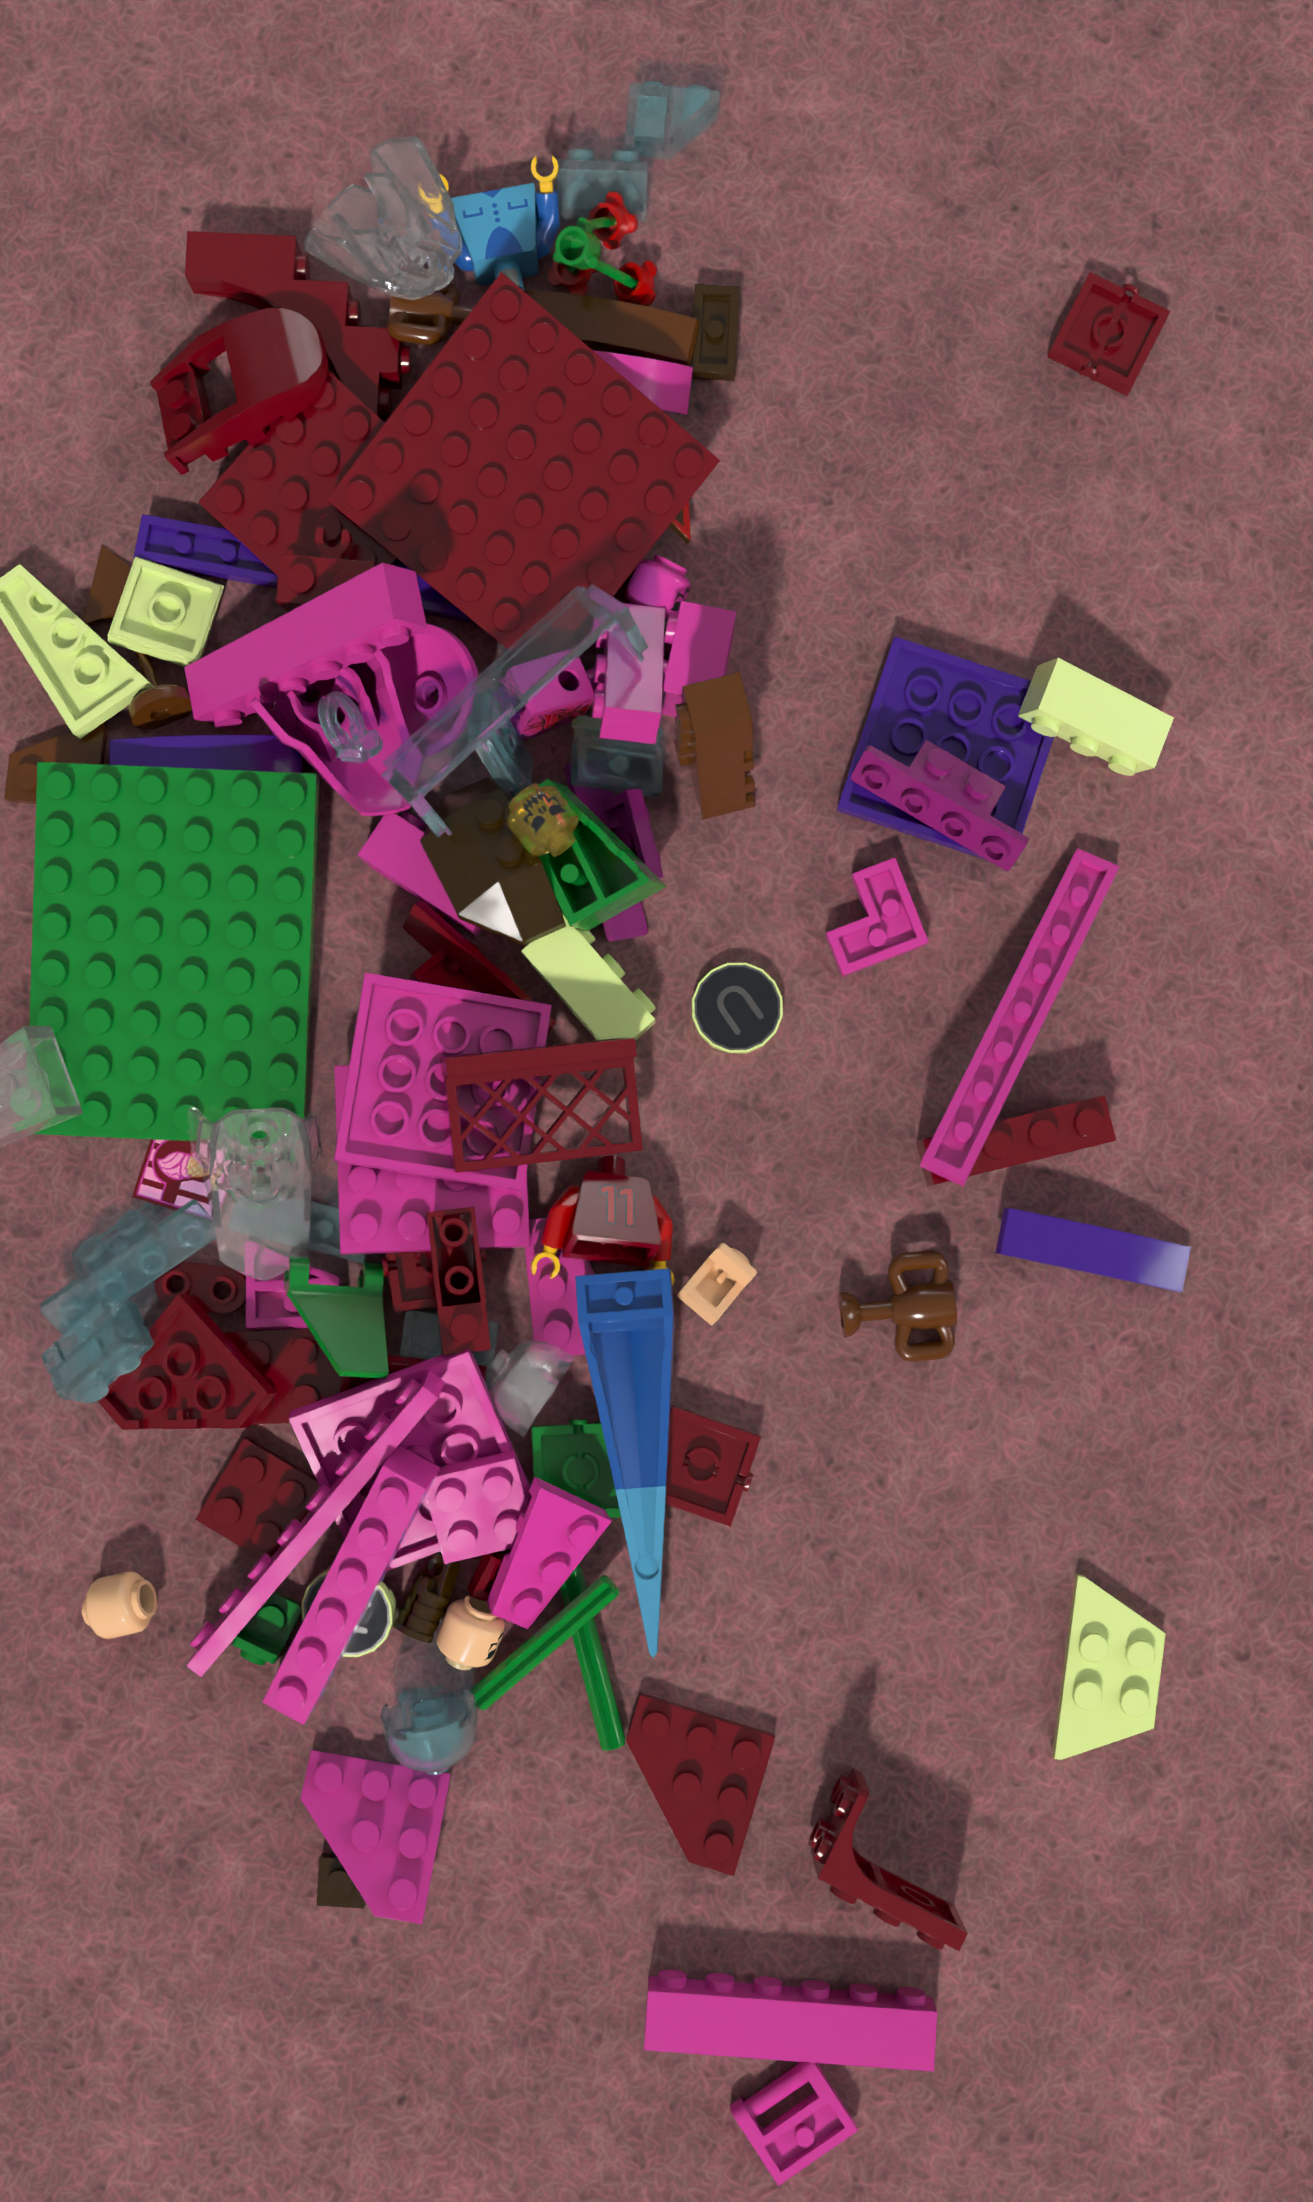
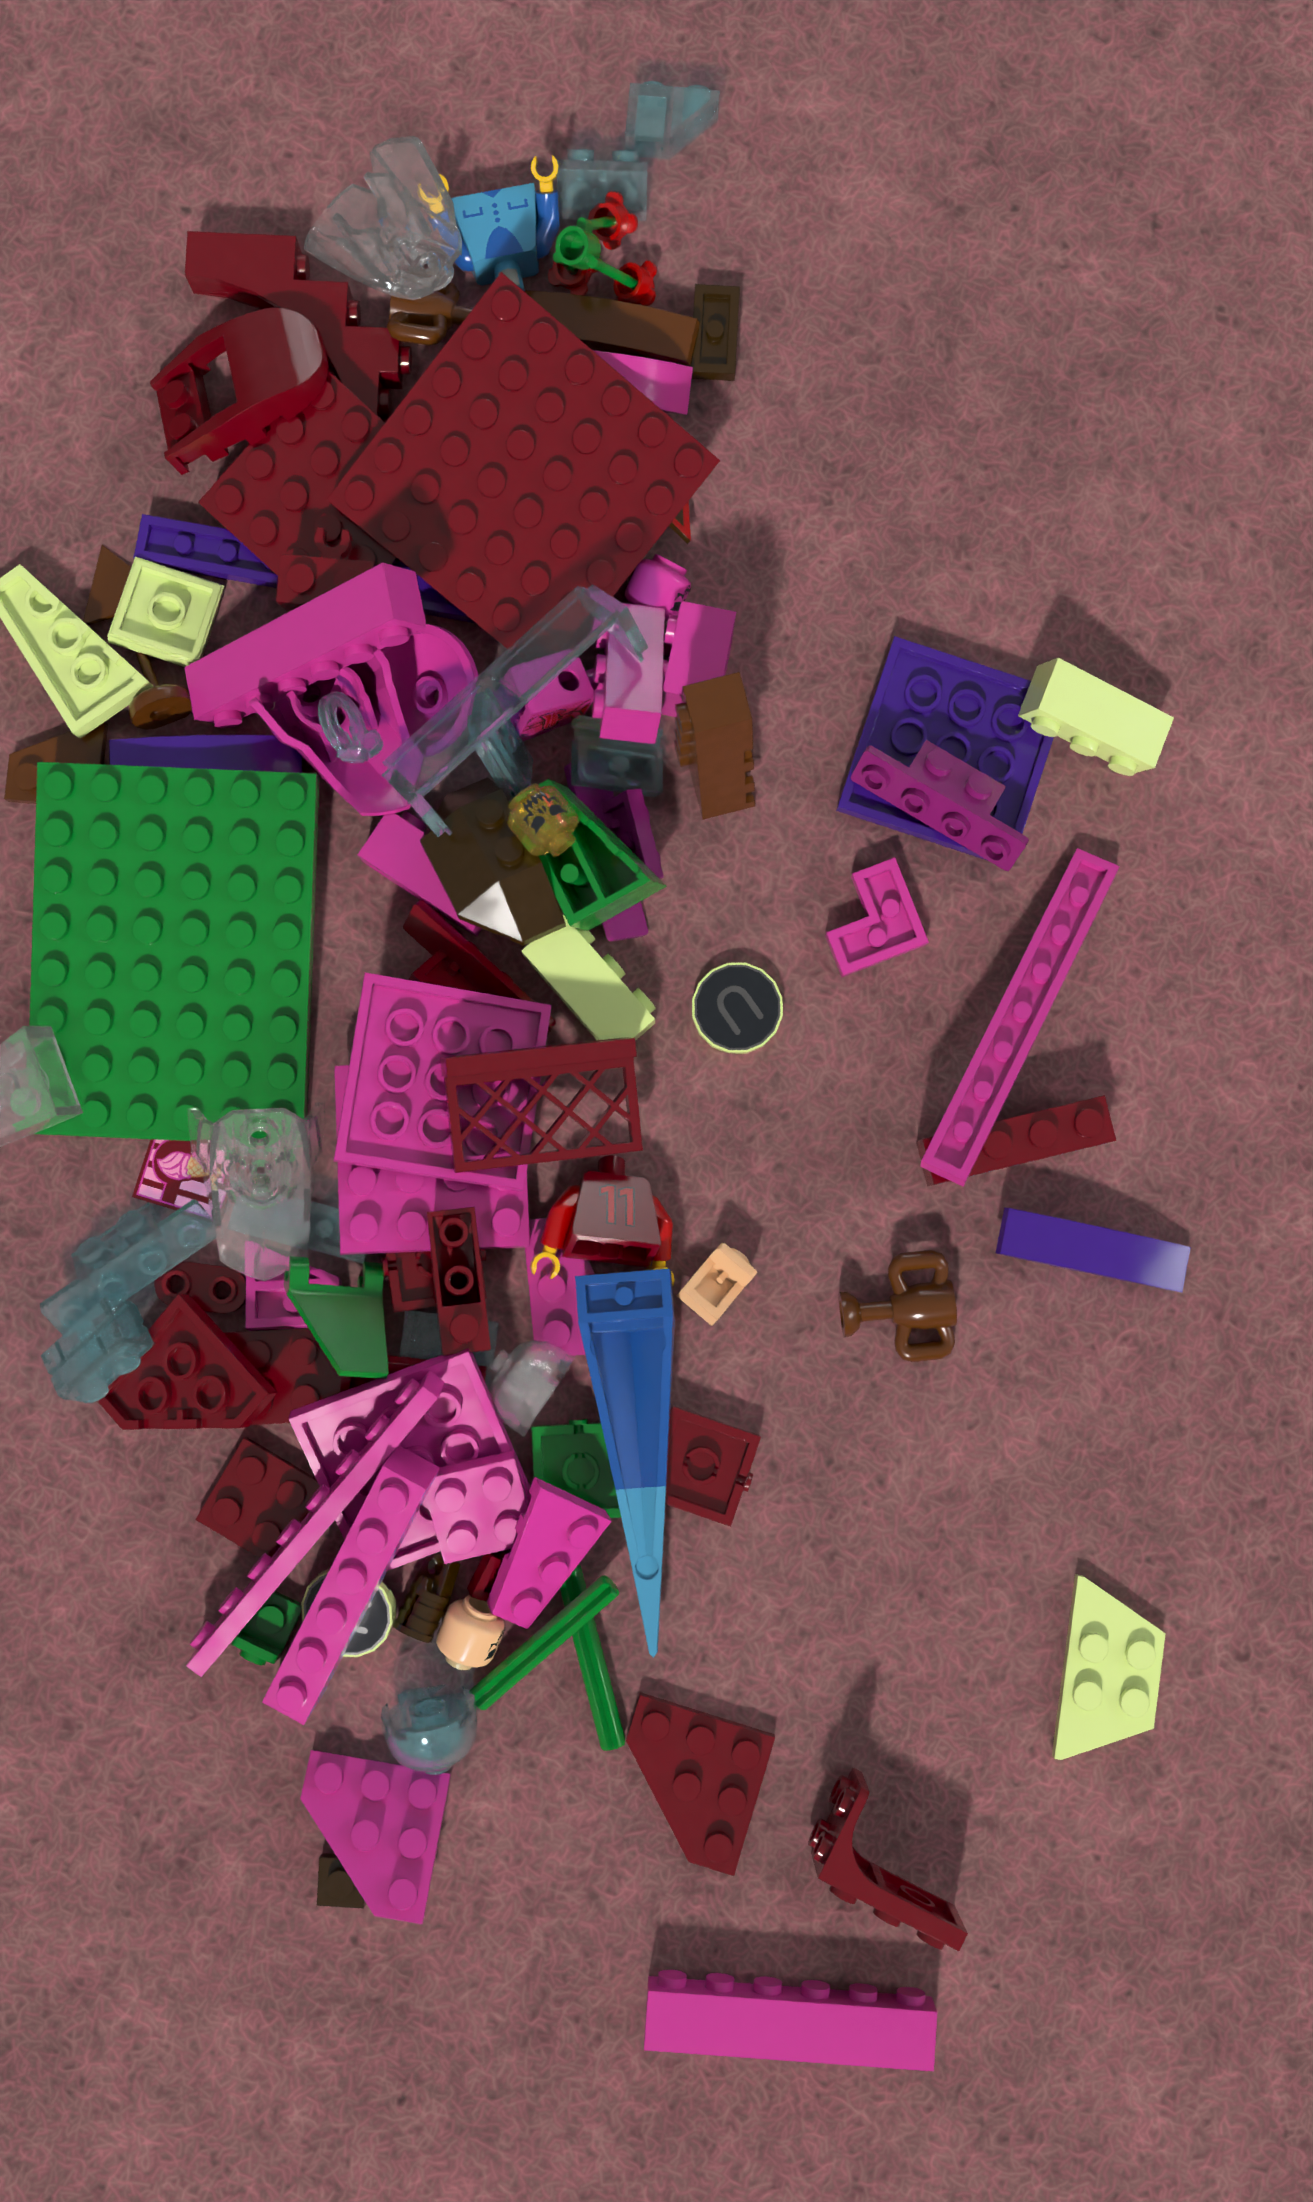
(119, 1605): light nougat head -> none
(802, 2131): dark pink plate -> none
(1108, 333): dark red plate -> none

